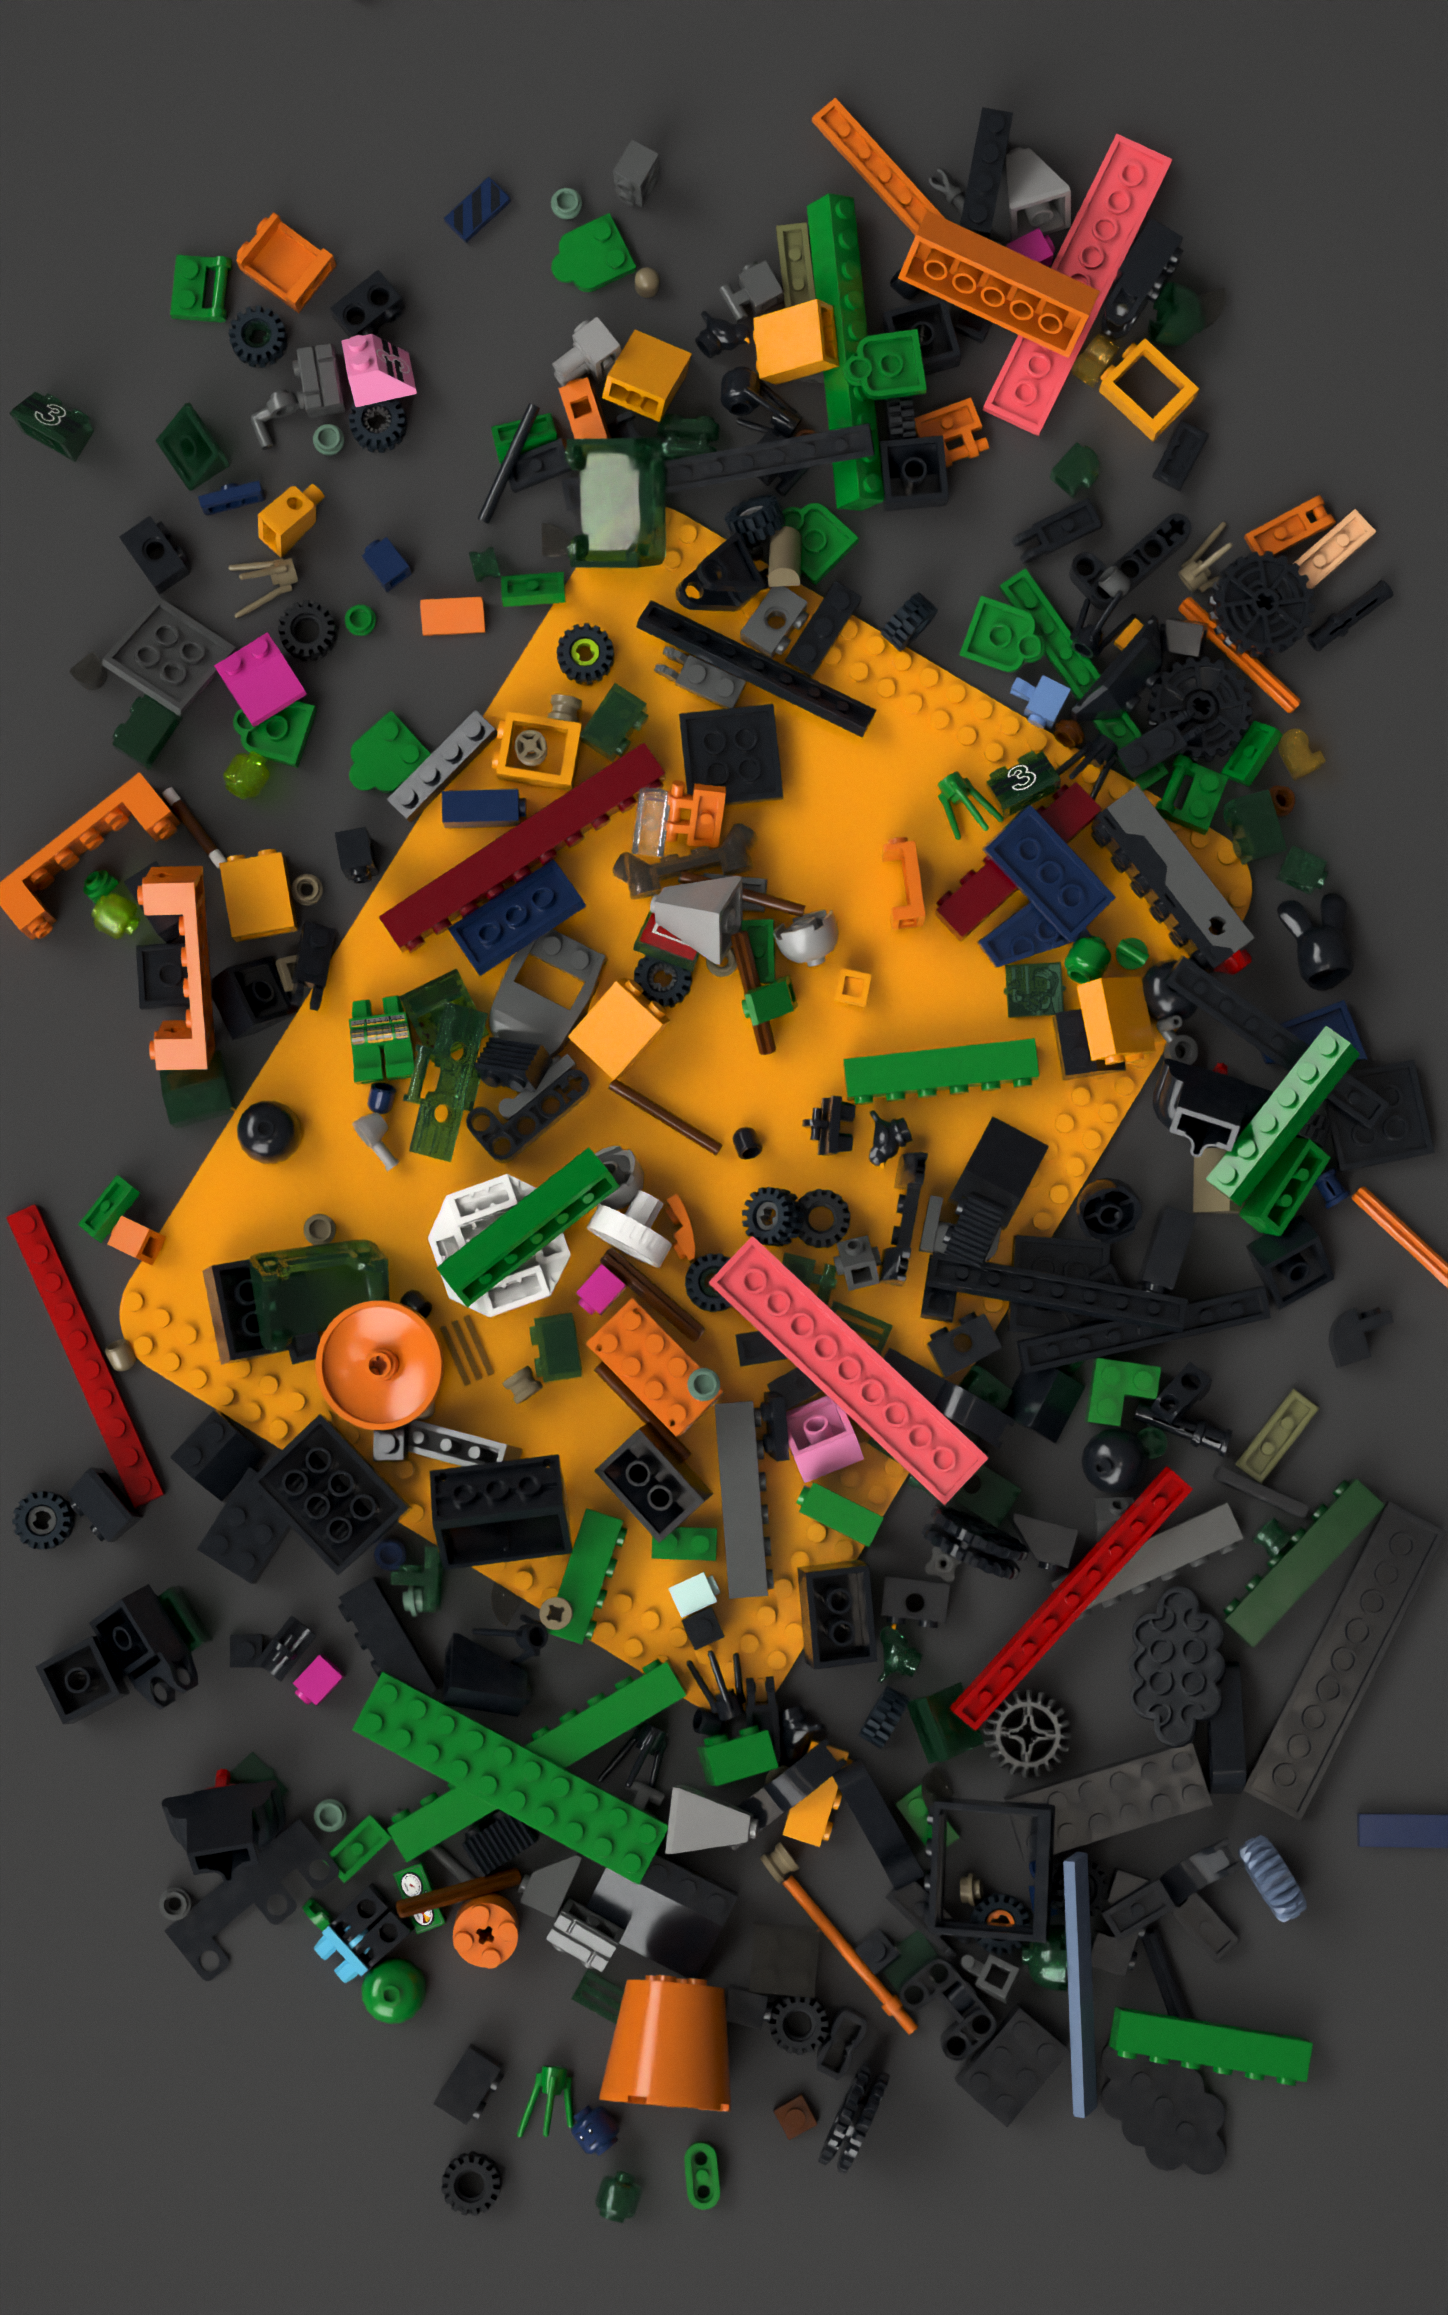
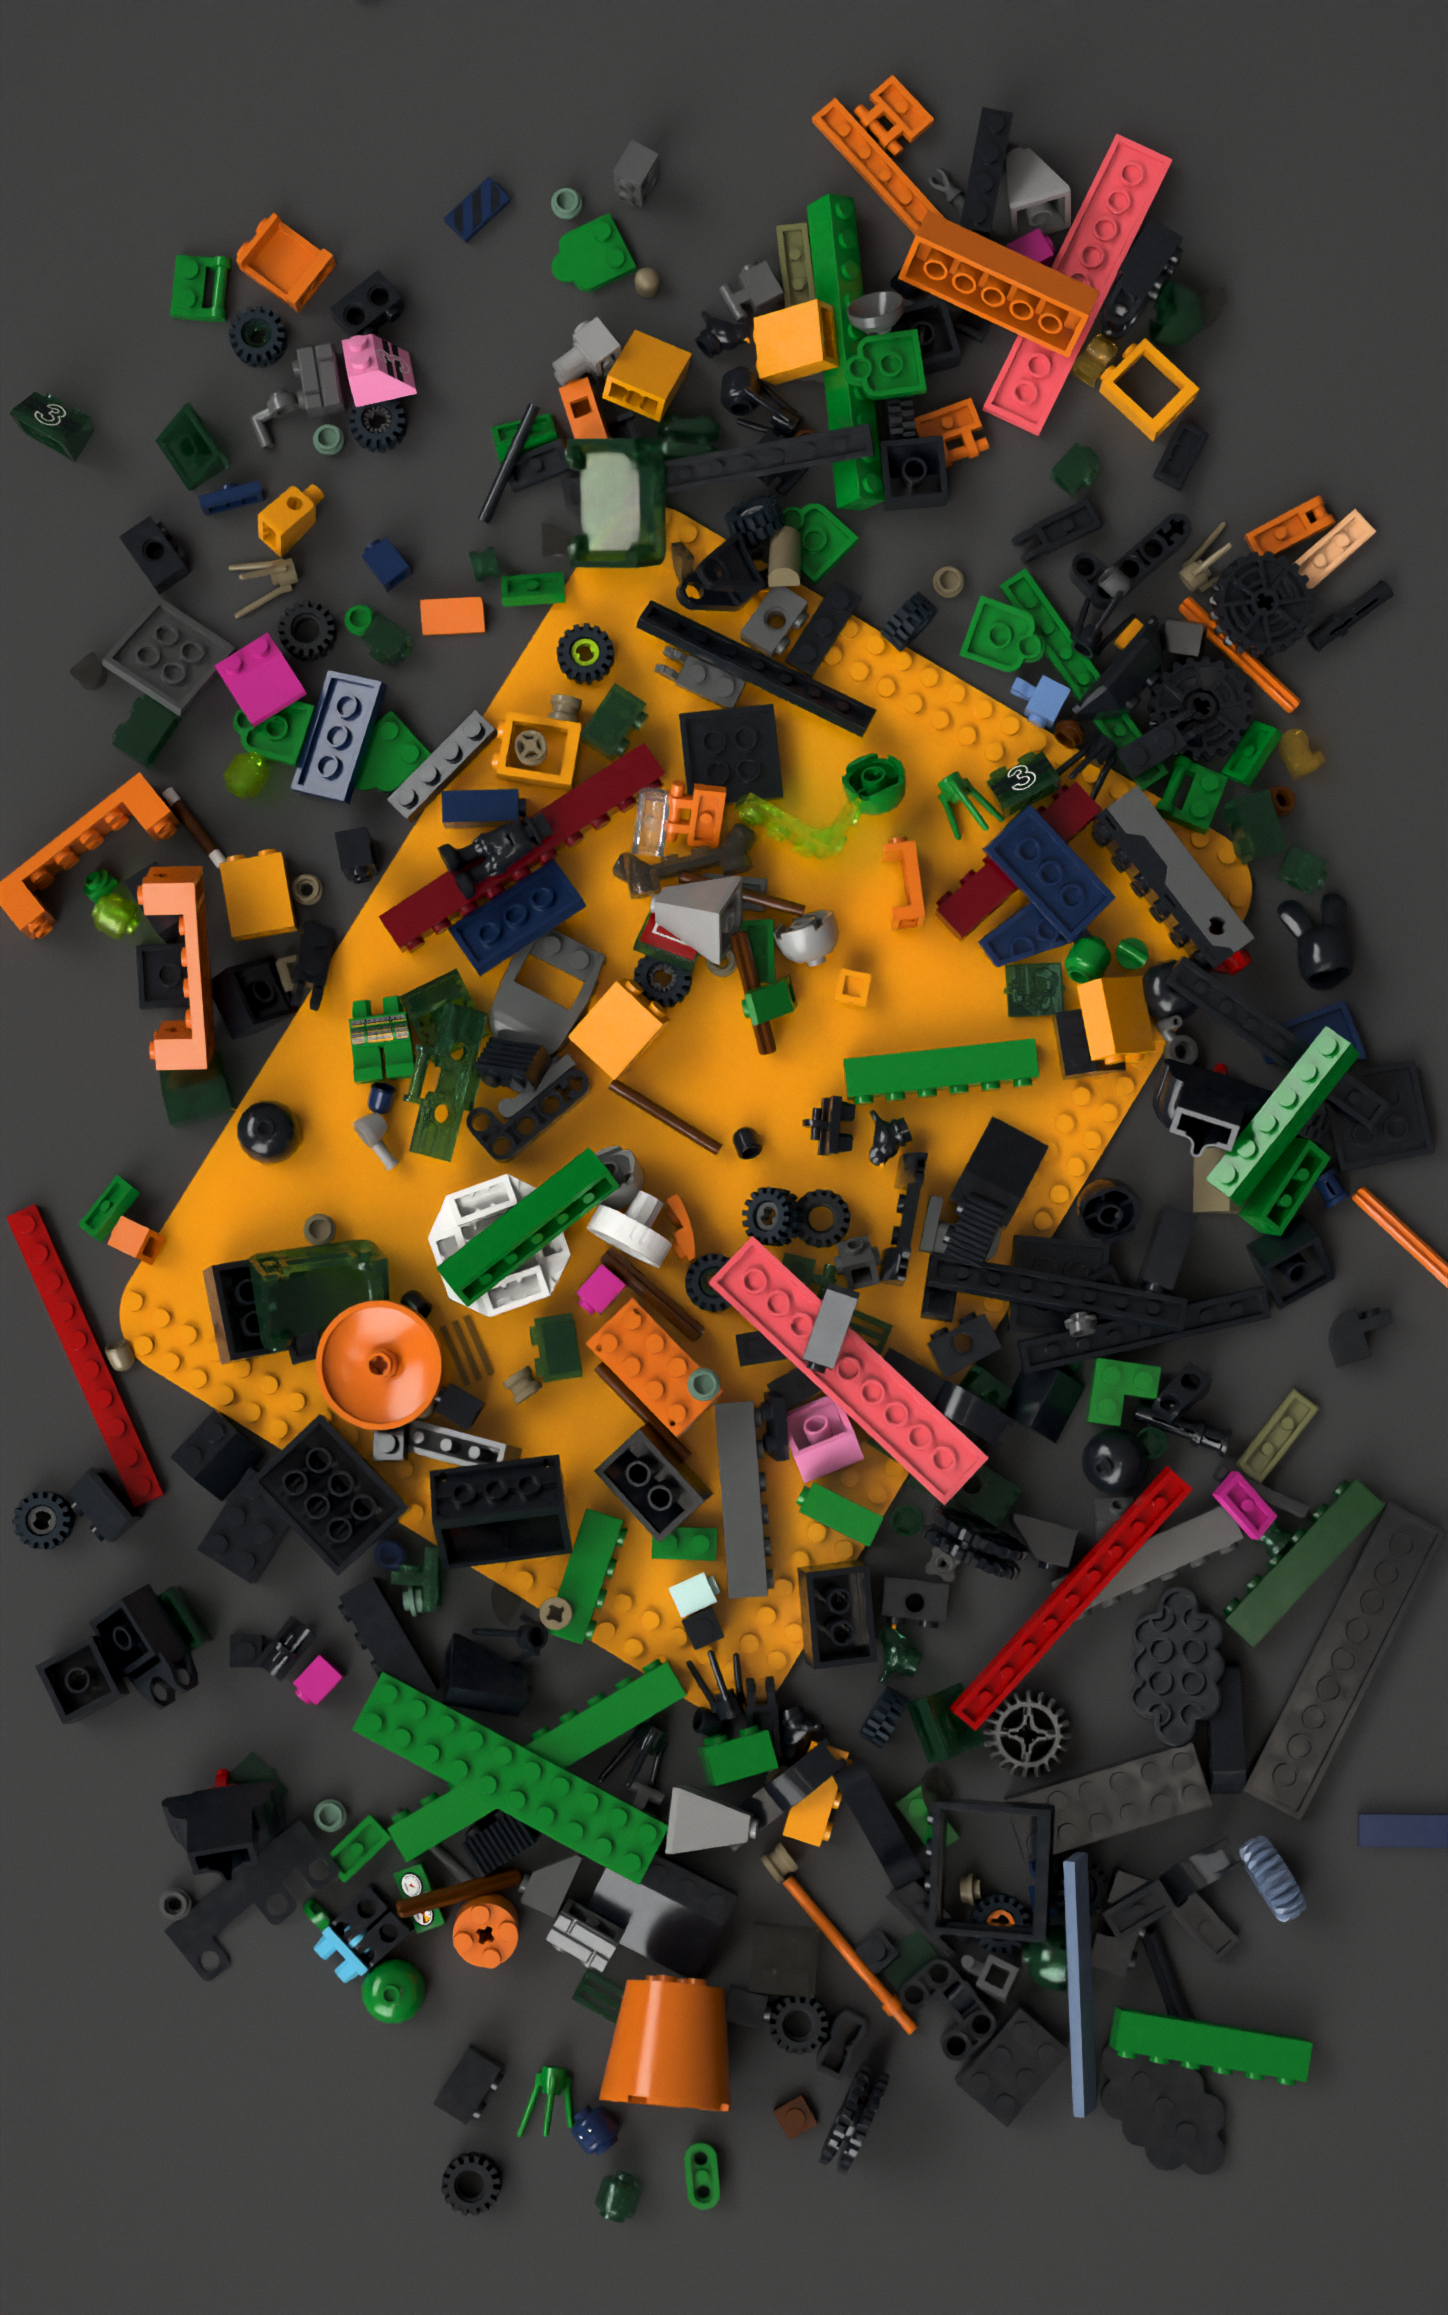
(338, 737): none -> plate
(387, 641): none -> clear green brick
(458, 1405): none -> black brick
(500, 848): none -> black piece
(682, 560): none -> clear smoke tile
(806, 839): none -> clear neon green bracket
(830, 1328): none -> slope
(876, 312): none -> dark grey piece
(876, 782): none -> green cylinder
(900, 109): none -> orange plate
(910, 1518): none -> clear green wheel
(948, 582): none -> dark tan plate
(1081, 1324): none -> dark grey plate
(1244, 1505): none -> dark pink plate

